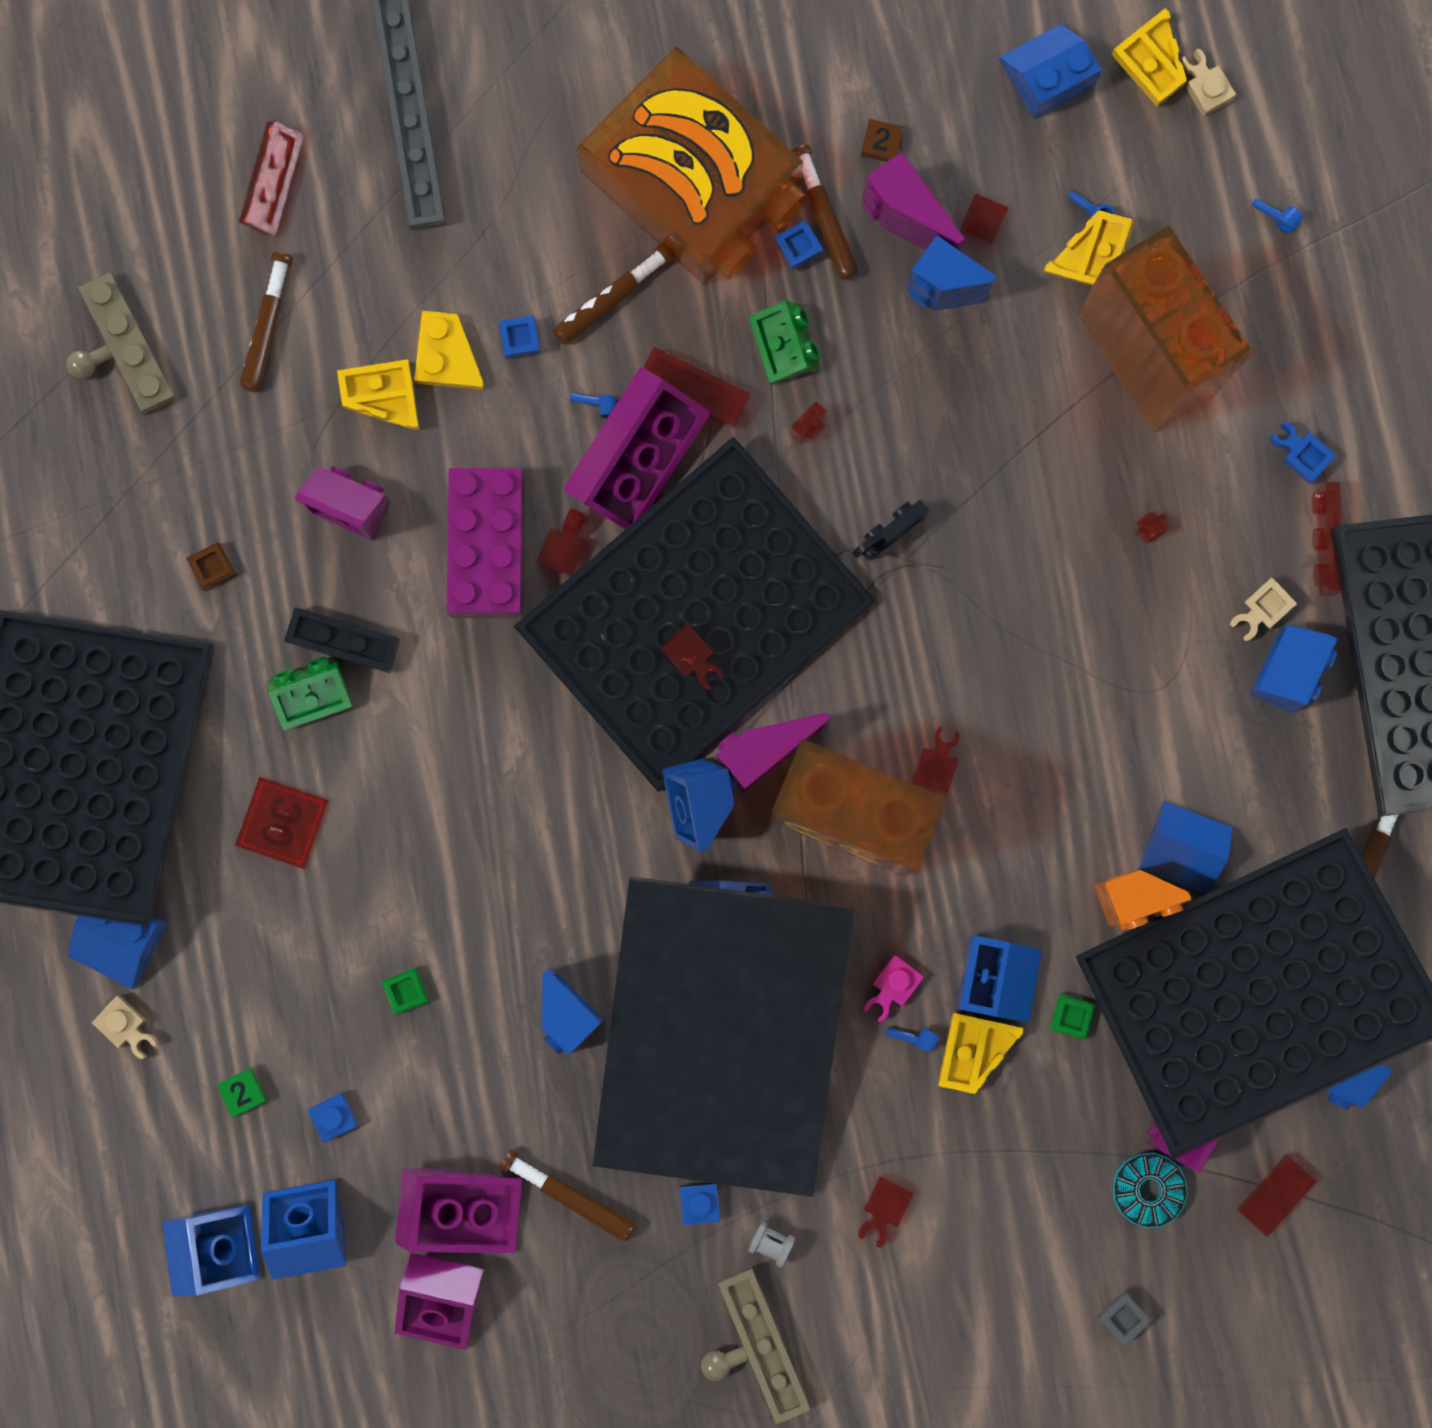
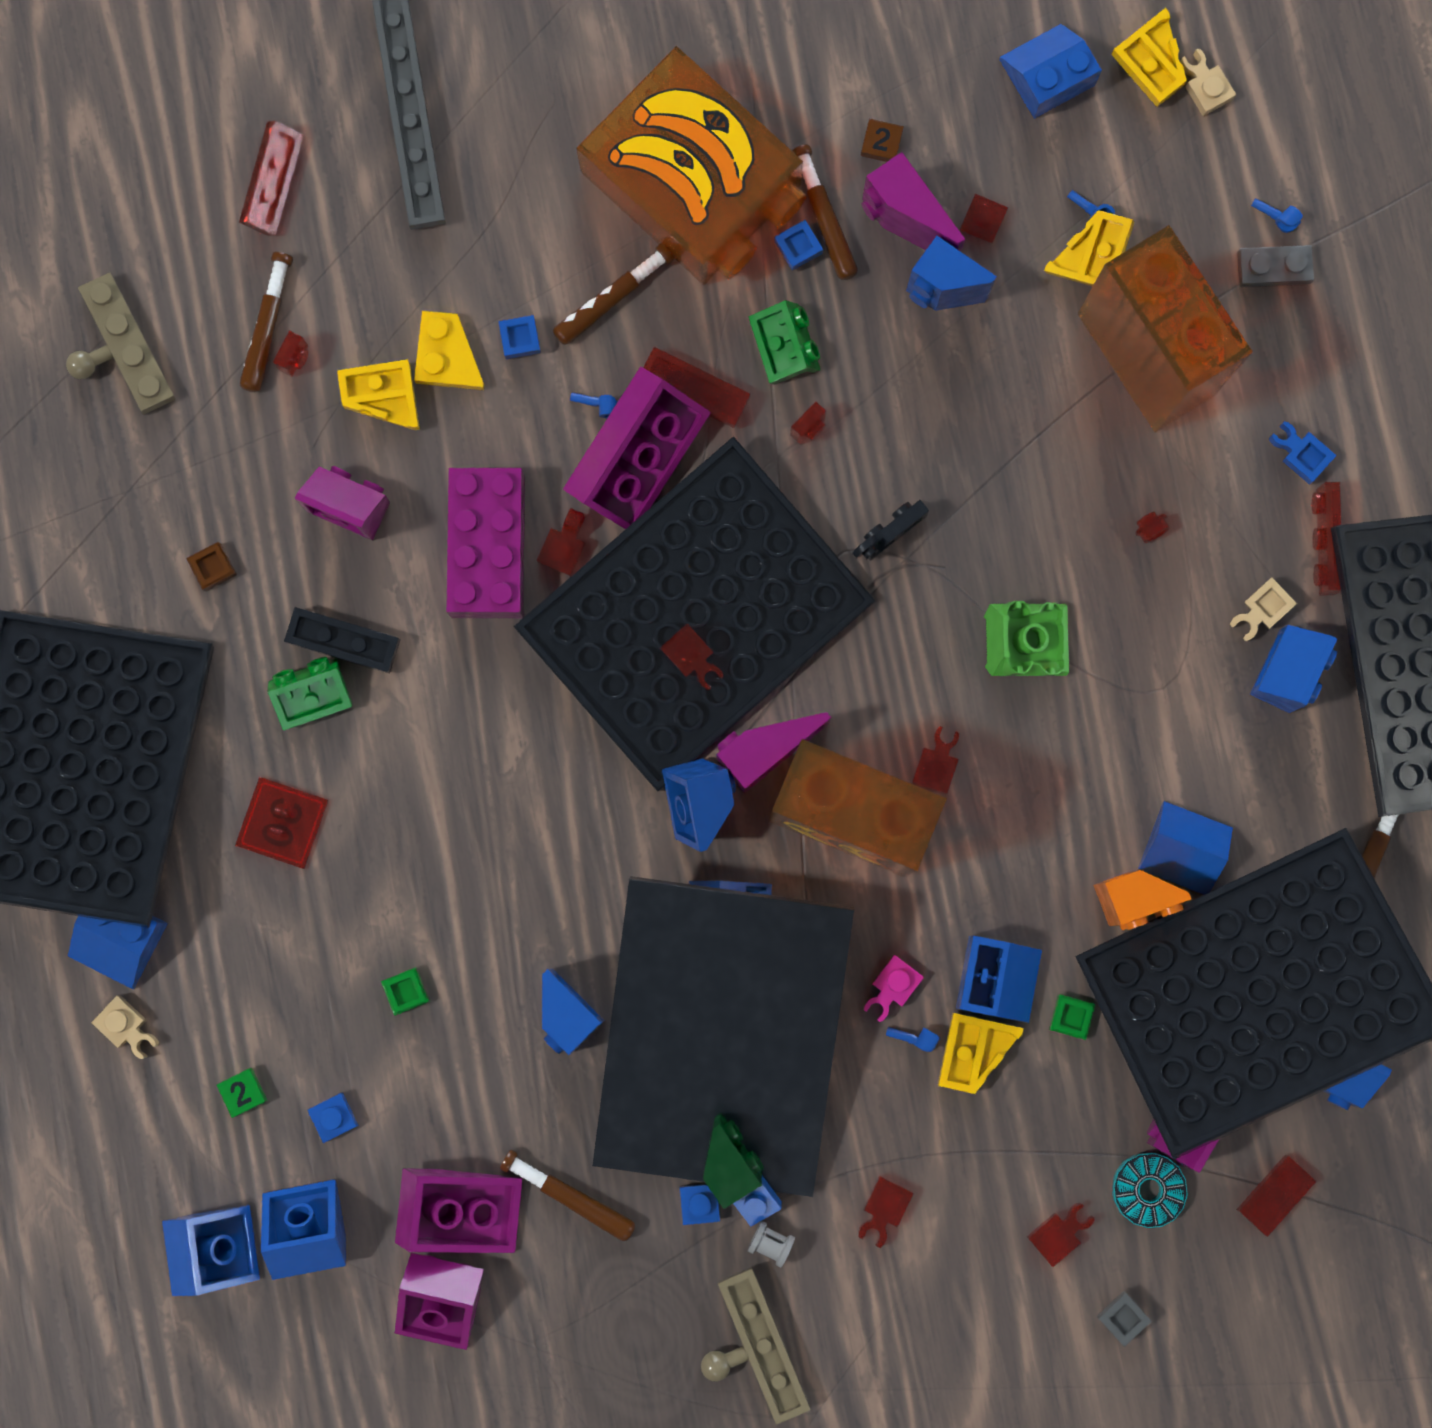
(291, 354): none -> clear red plate
(729, 1167): none -> dark green slope
(759, 1204): none -> blue plate
(1027, 639): none -> bright green slope
(1056, 1237): none -> clear red plate
(1275, 266): none -> flat silver plate

